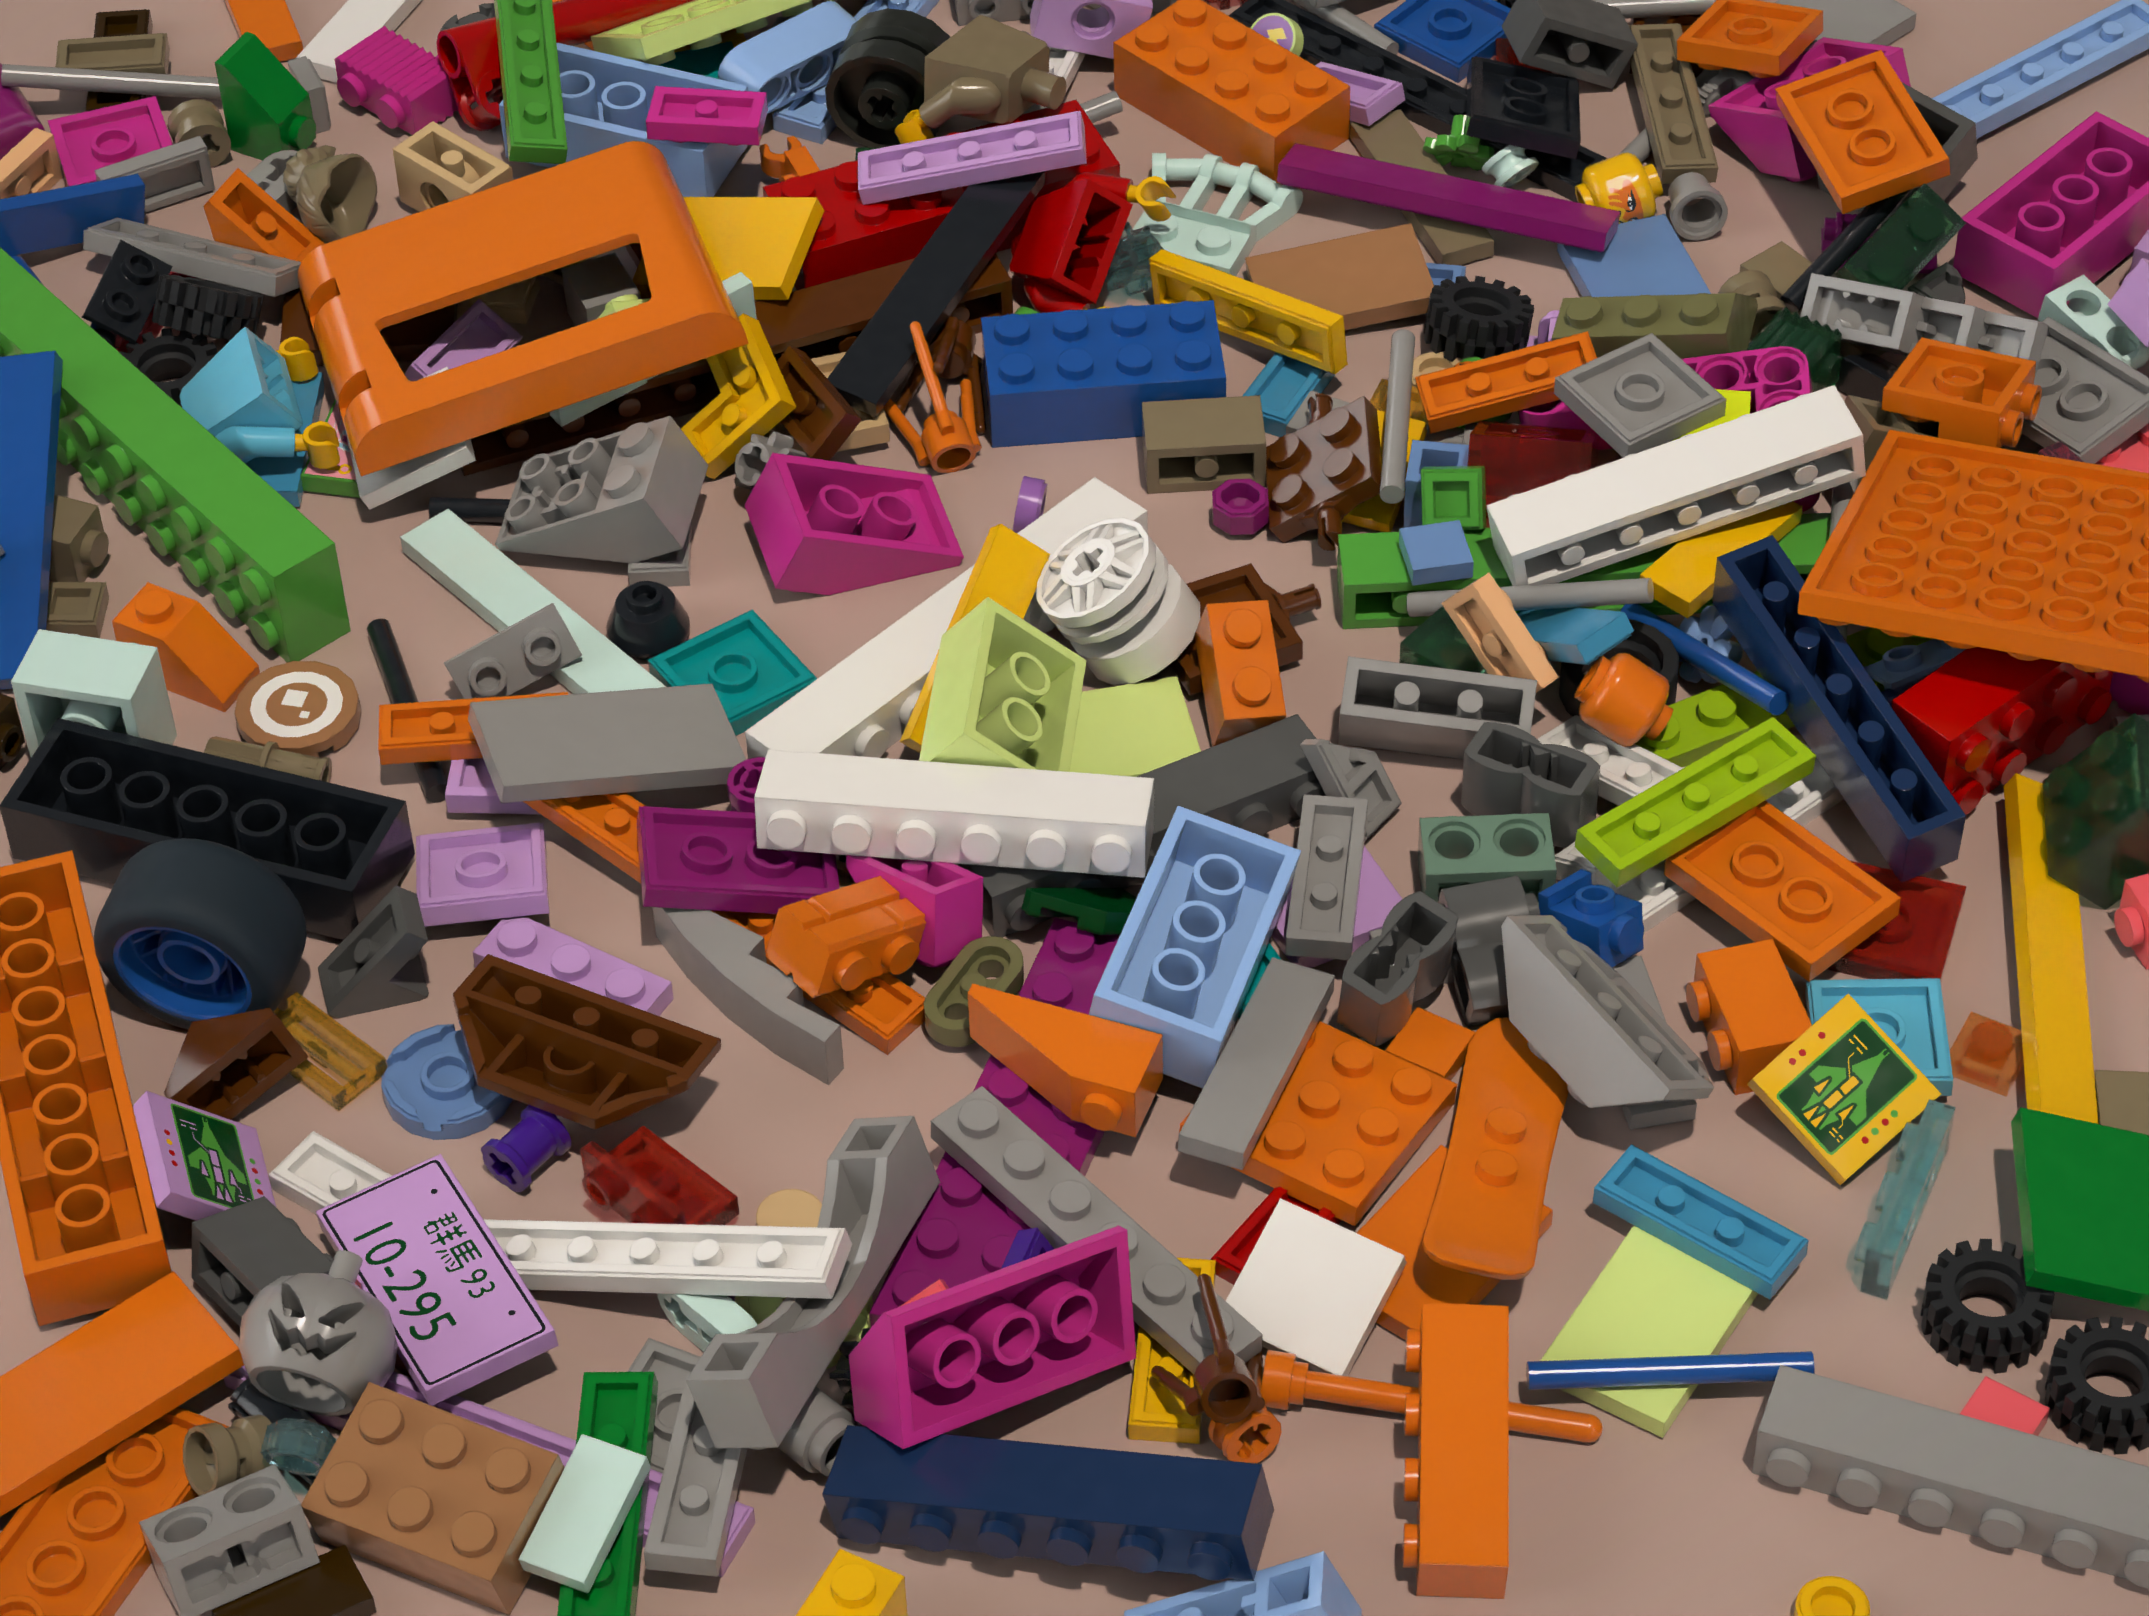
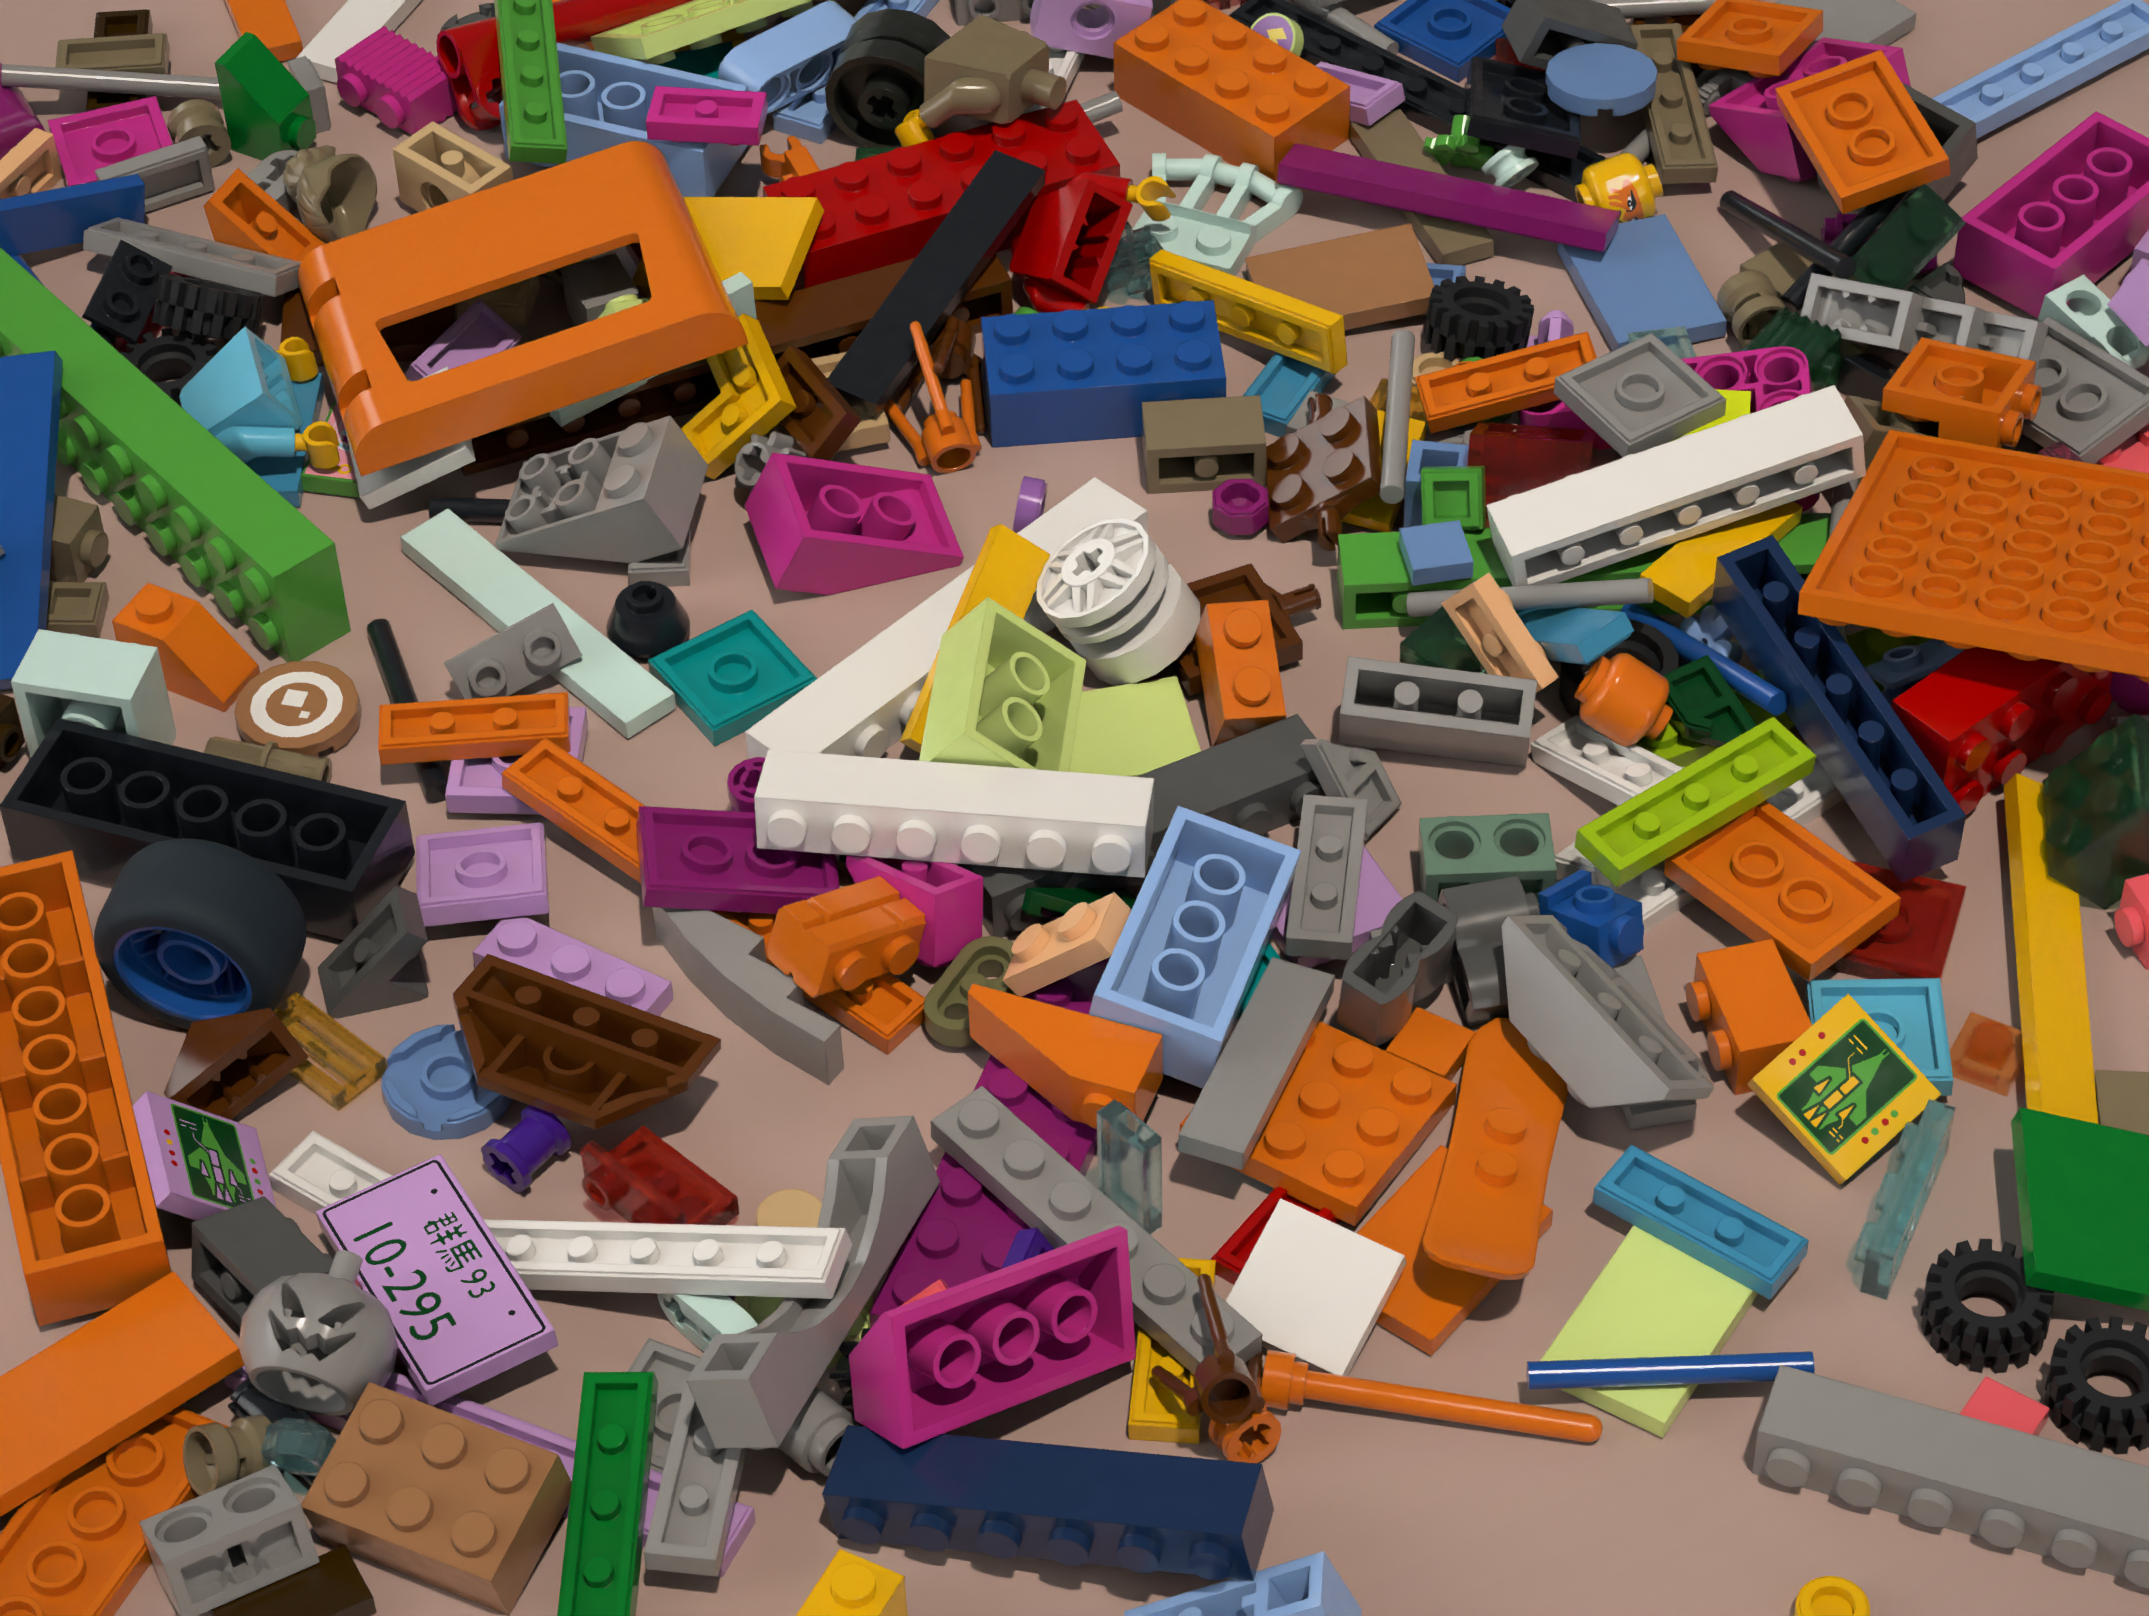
(584, 1513): light aqua tile -> none
(605, 742): light grey tile -> none
(971, 157): lavender tile -> none
(1066, 944): none -> light nougat plate
(1130, 1164): none -> clear light blue tile
(1462, 1451): orange brick -> none
(1518, 775): dark grey brick -> none
(1601, 78): none -> medium blue tile
(1685, 323): olive slope -> none
(1700, 219): light grey piece -> none
(1705, 704): none -> dark green tile
(1788, 235): none -> black bar

